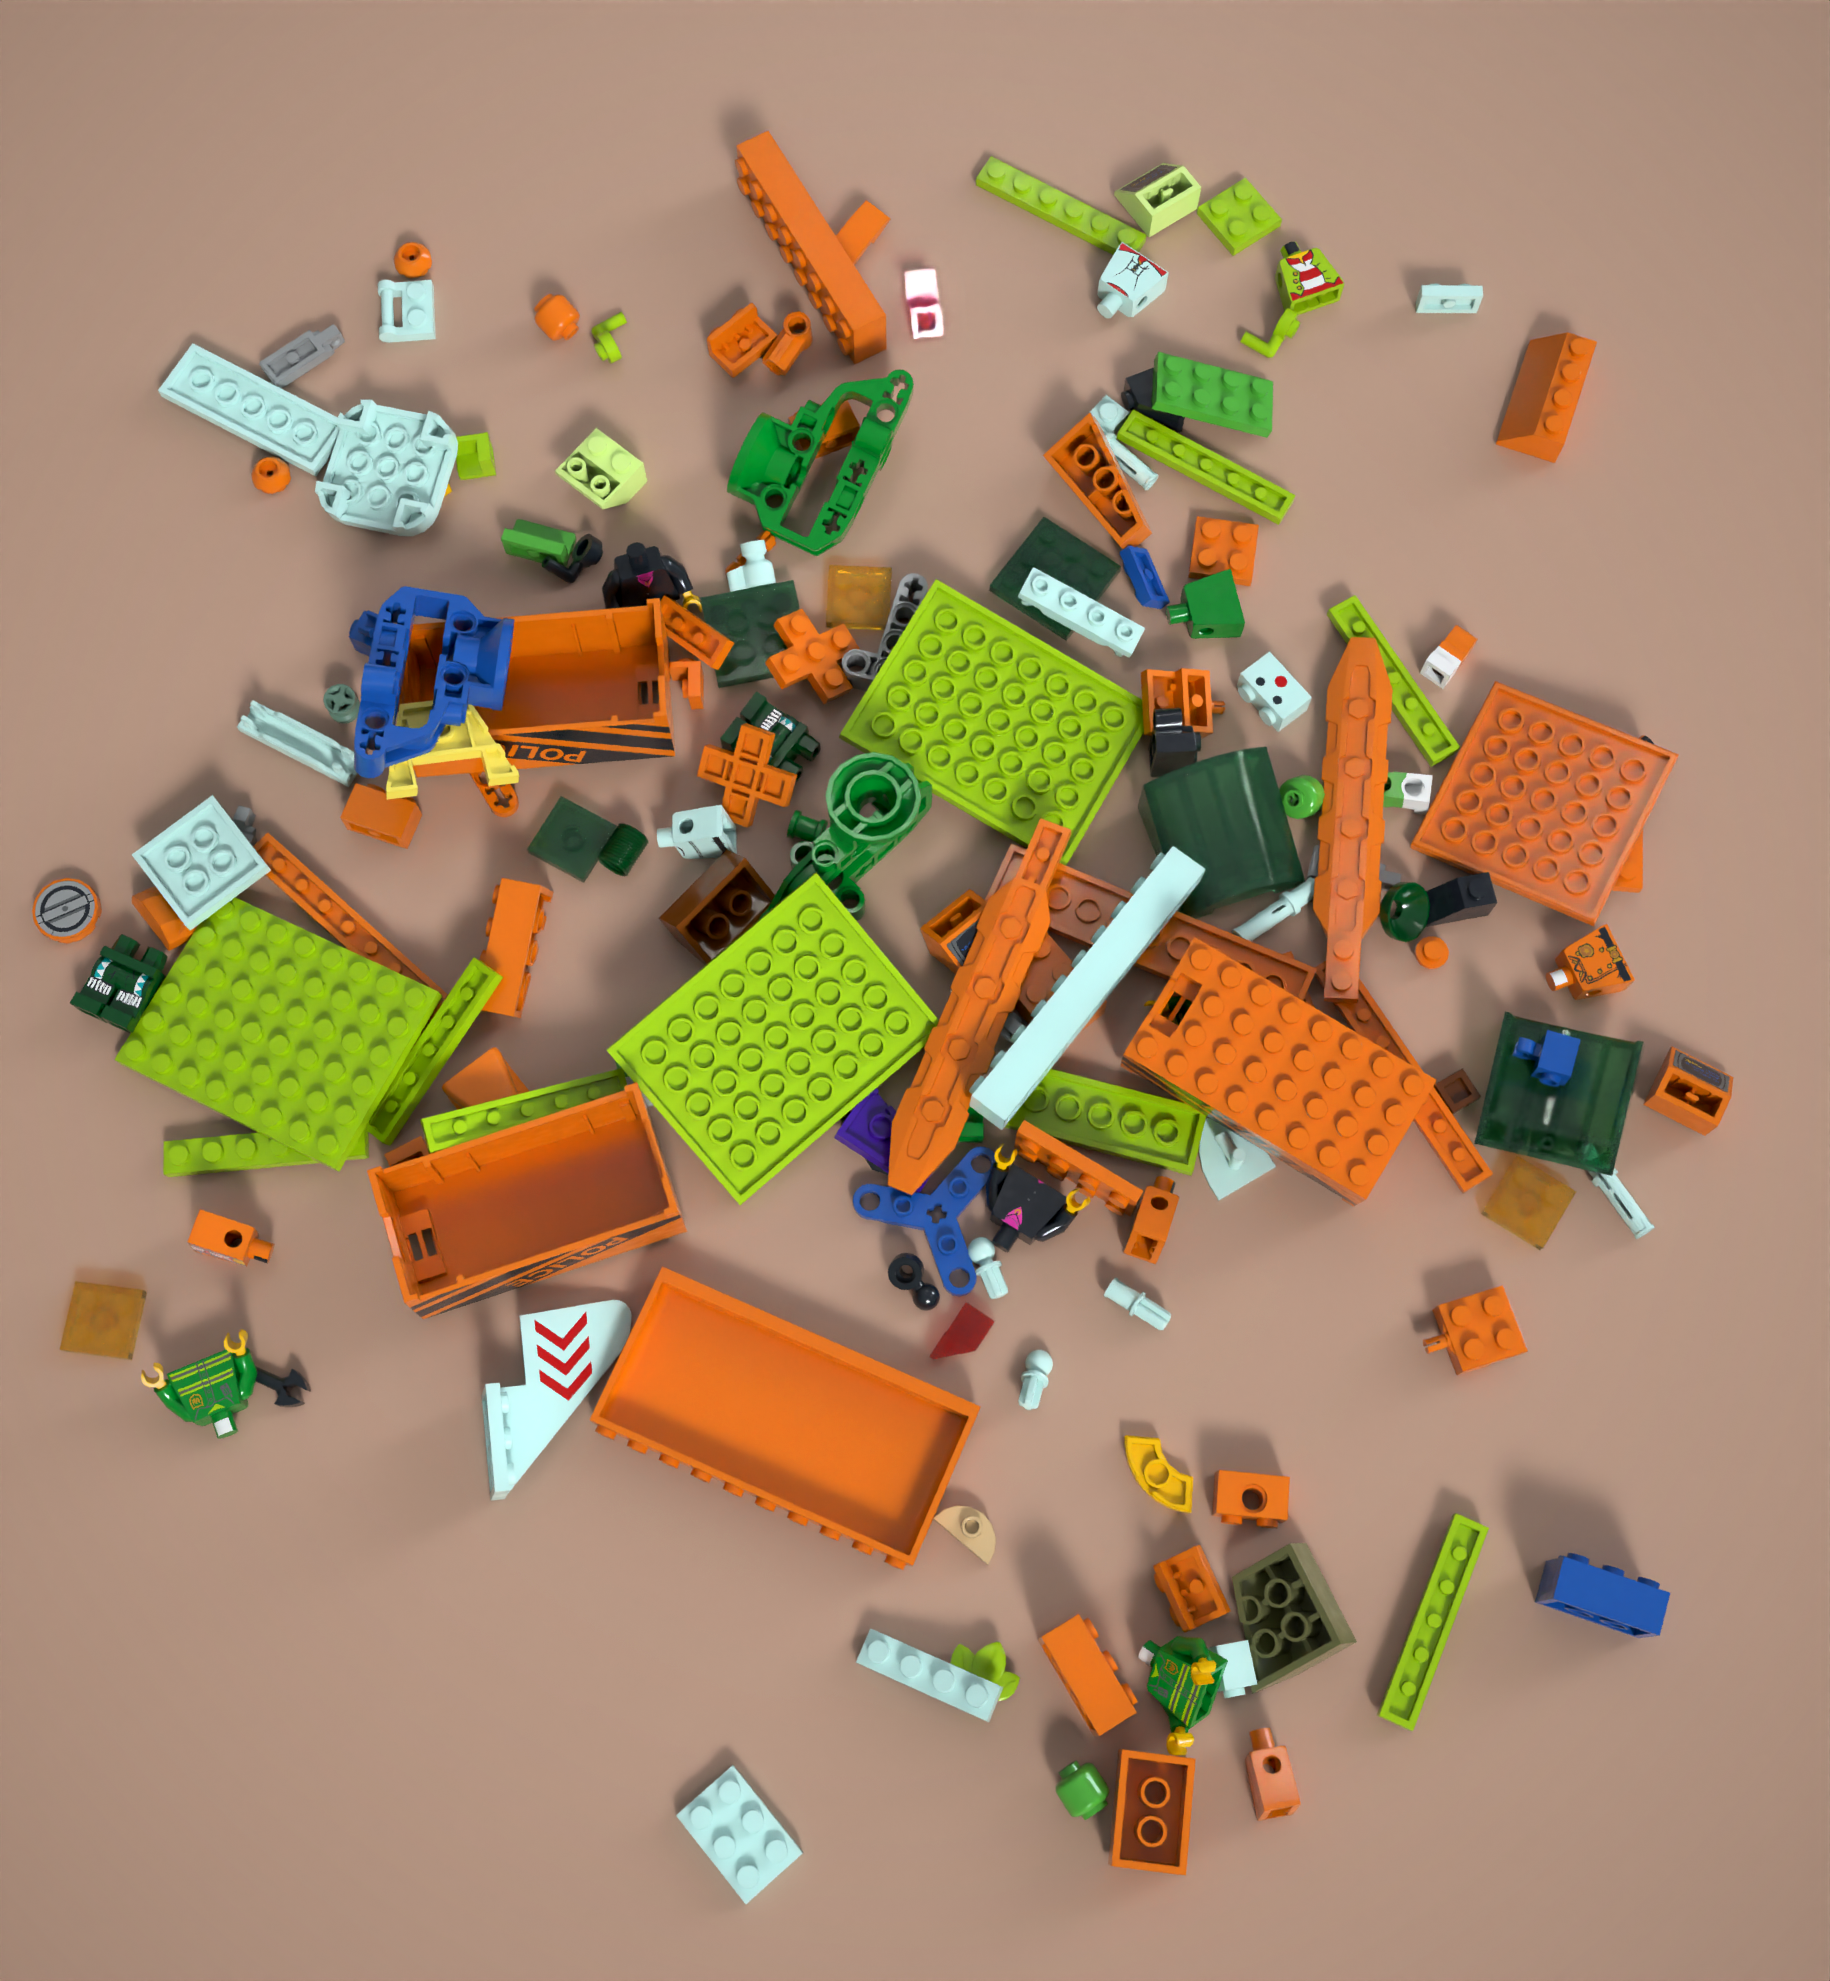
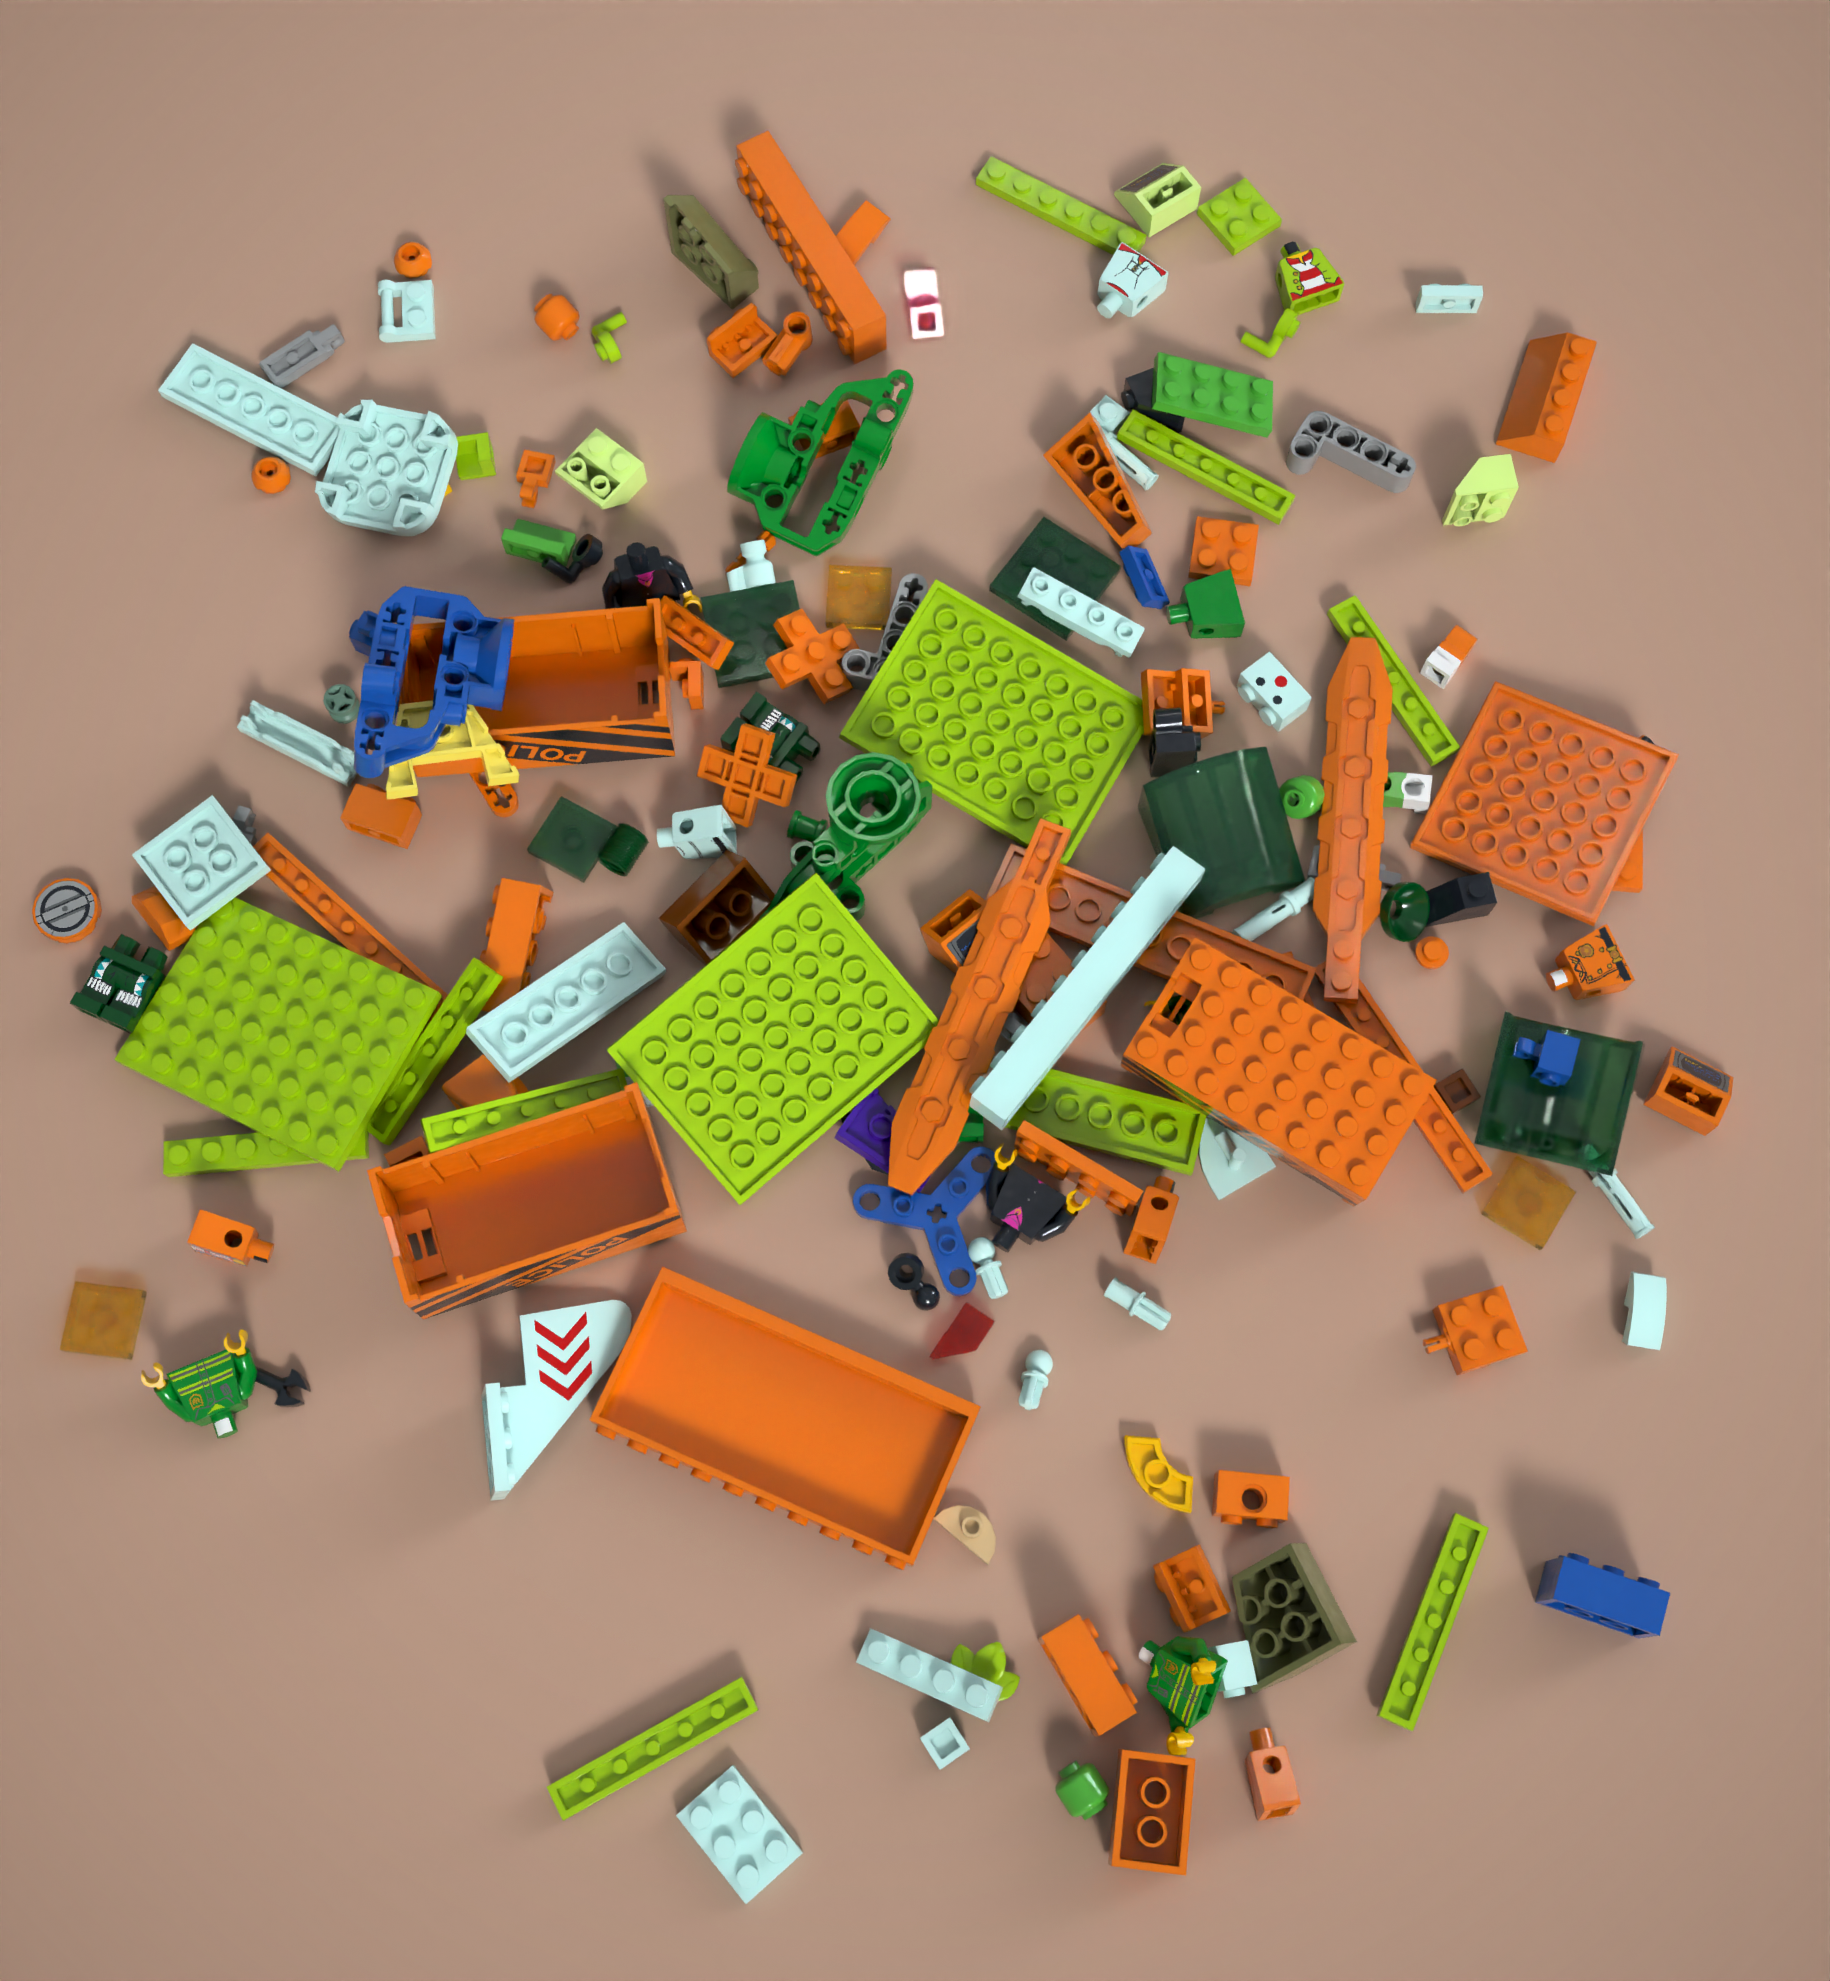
(534, 472): none -> orange plate
(565, 1002): none -> light aqua plate
(652, 1748): none -> lime plate
(708, 250): none -> olive wedge
(944, 1743): none -> light aqua plate
(1326, 444): none -> light grey beam
(1483, 492): none -> yellowish green slope
(1647, 1310): none -> light aqua slope

